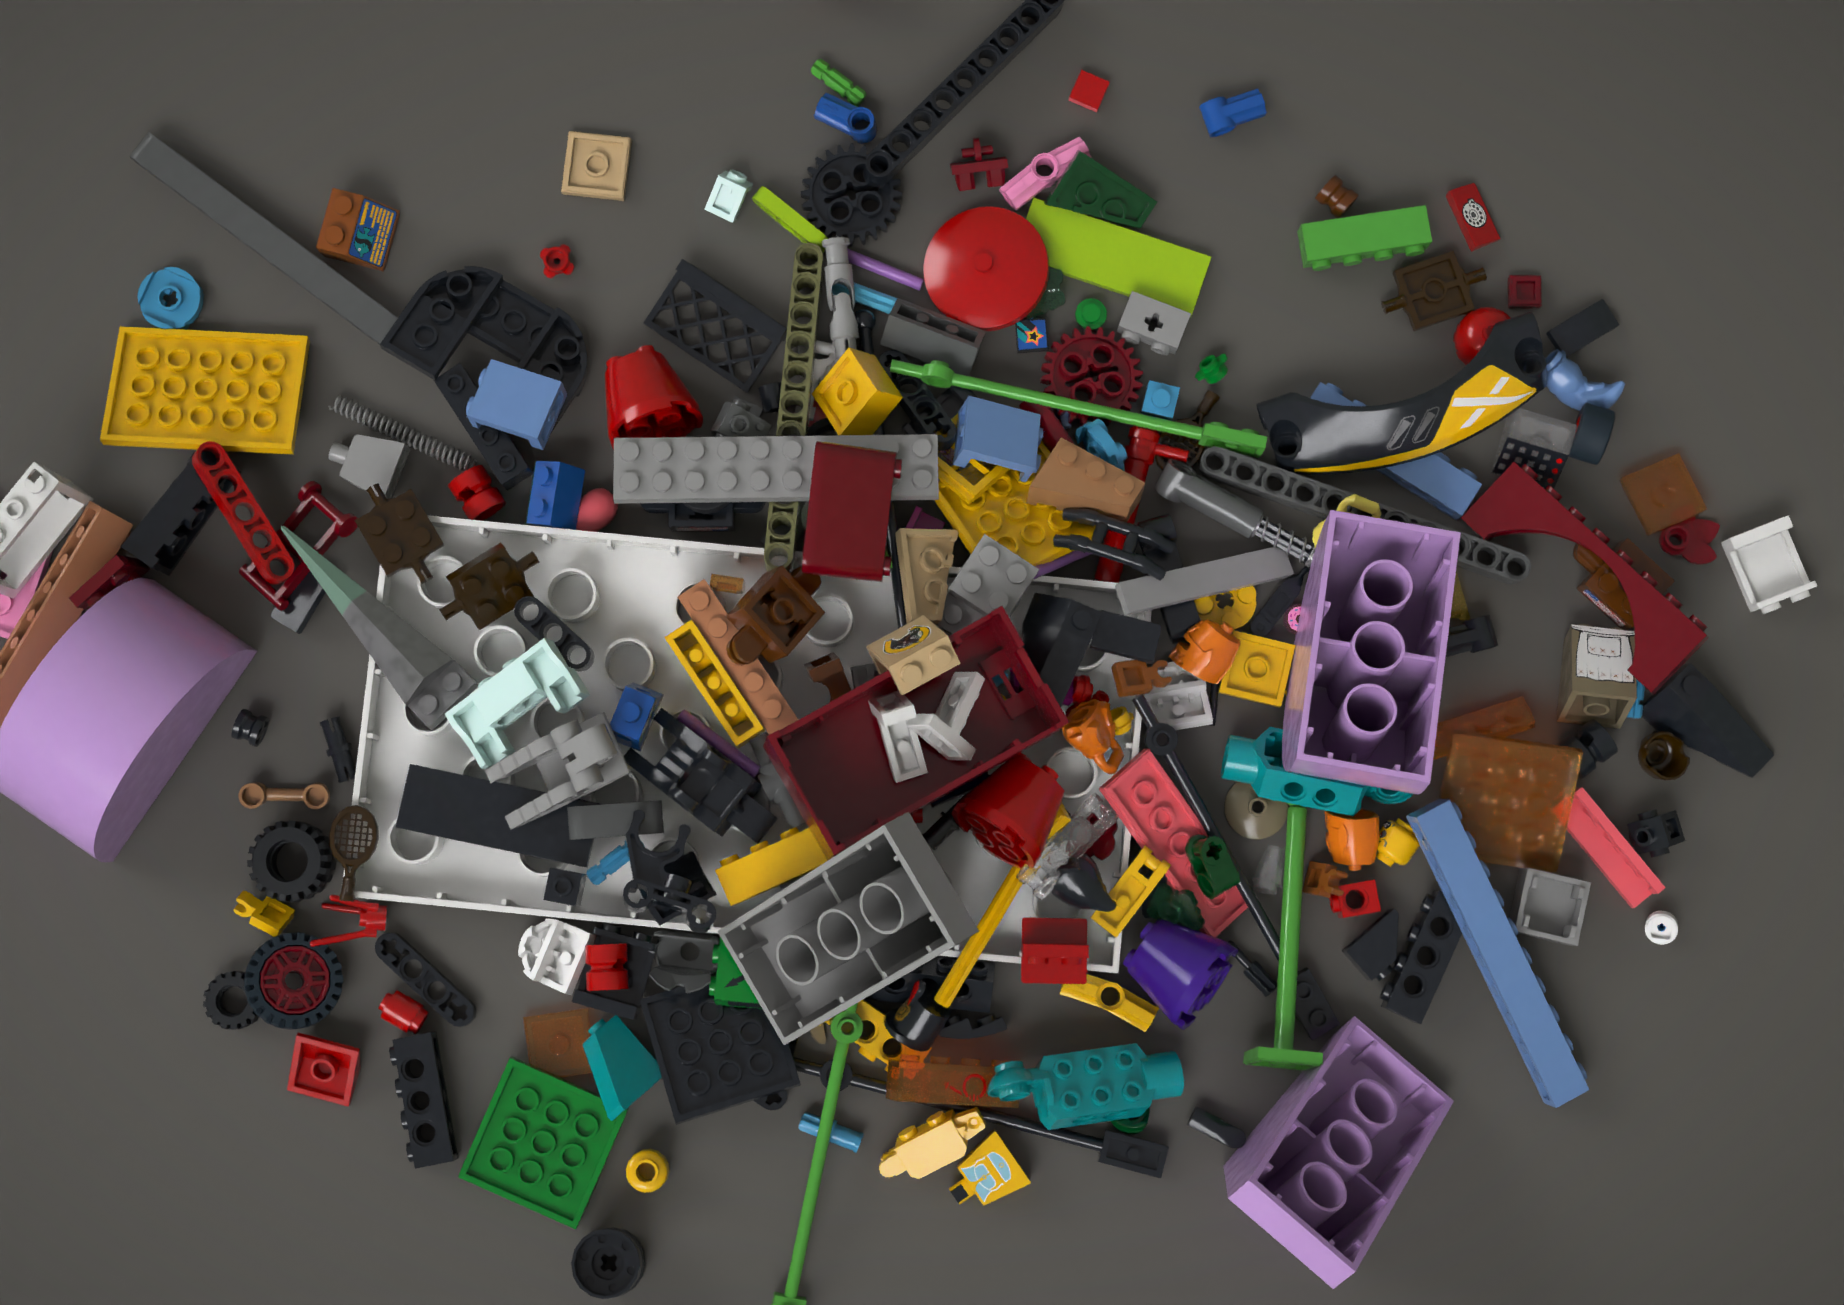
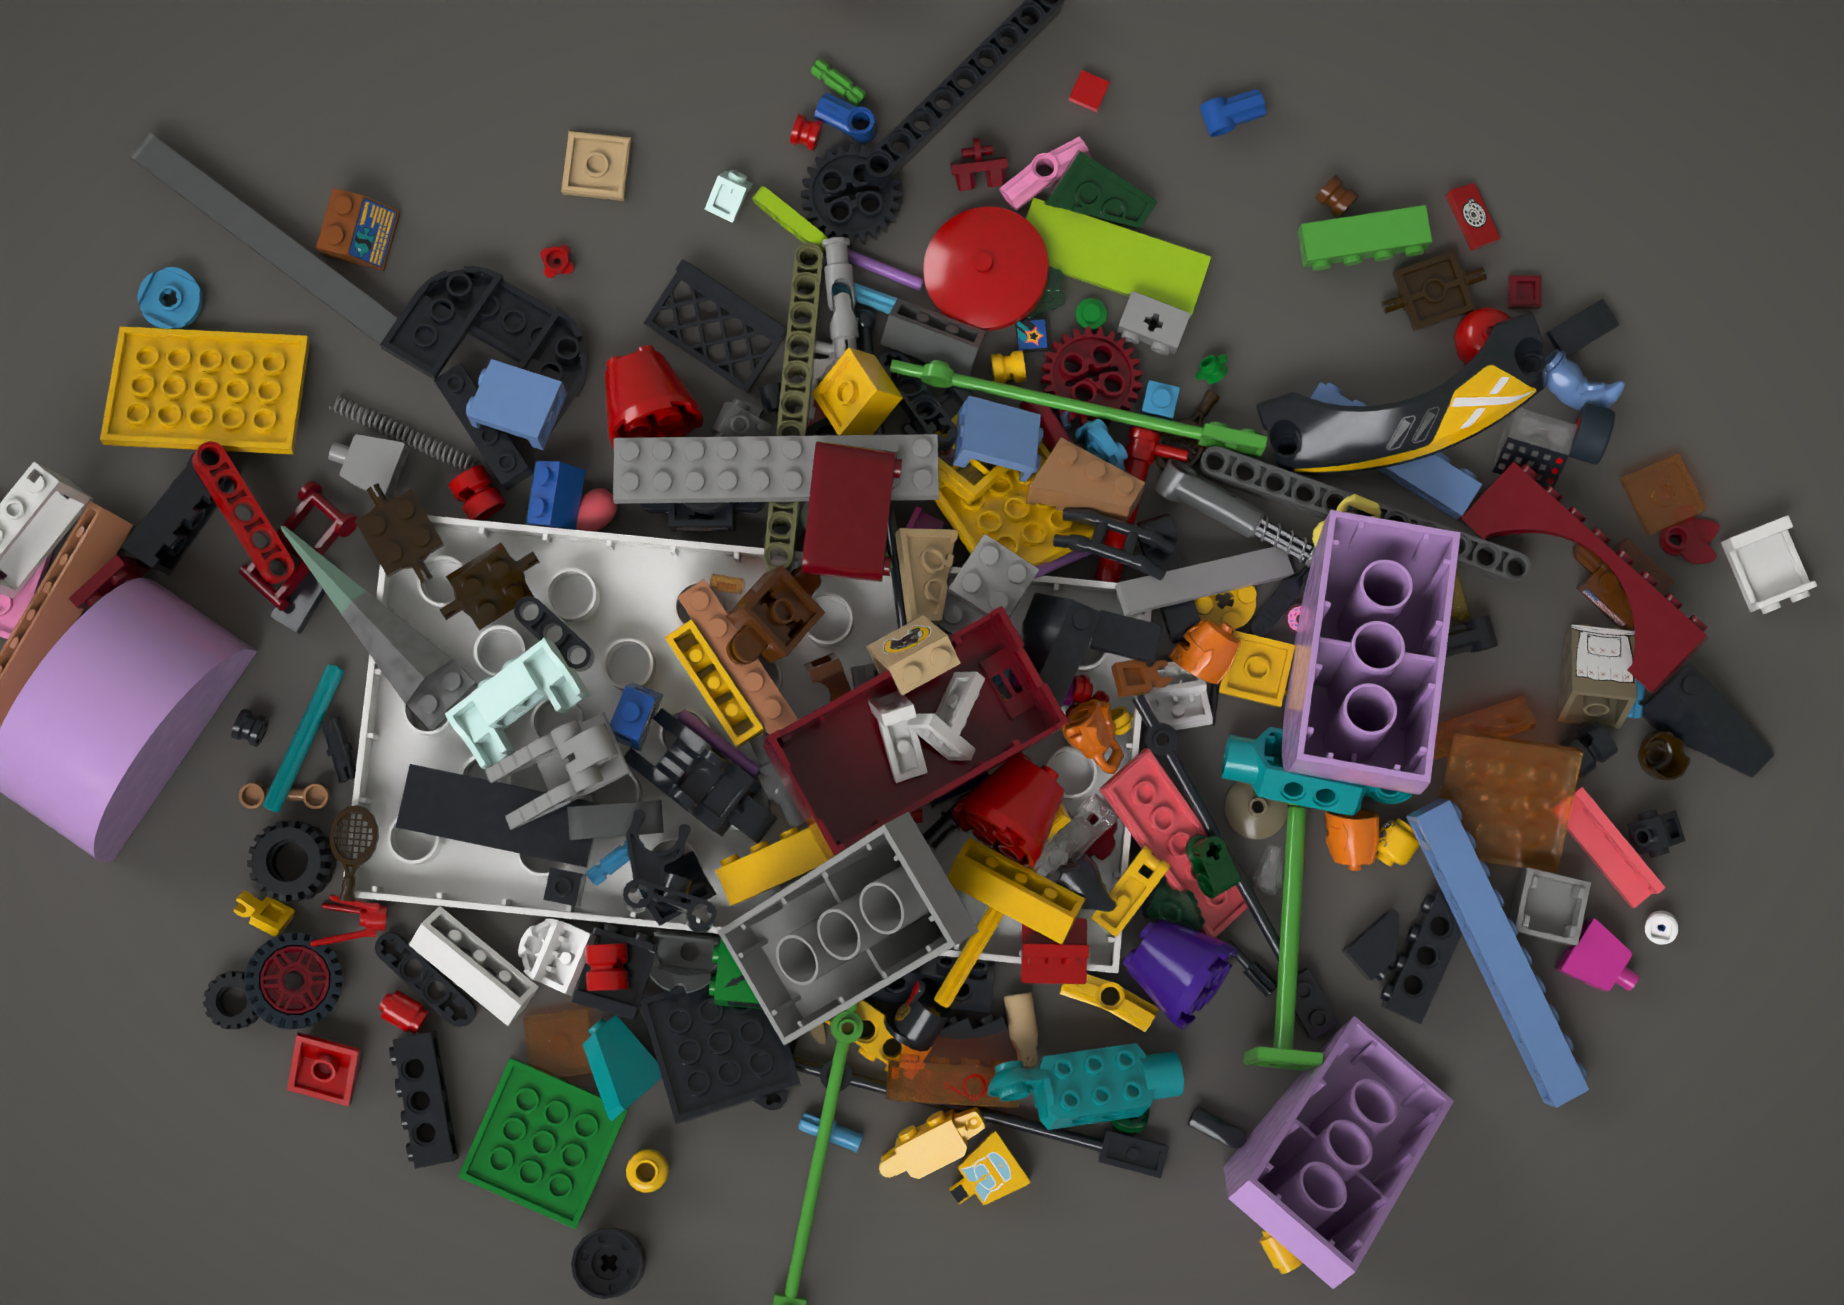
(303, 738): none -> teal axle
(473, 965): none -> white brick
(806, 132): none -> red wheel
(1008, 367): none -> yellow wheel
(1015, 890): none -> yellow brick
(1022, 1026): none -> tan piece
(1278, 1254): none -> yellow brick
(1323, 880): dark orange plate -> none
(1368, 904): red brick -> none
(1598, 959): none -> dark pink torso

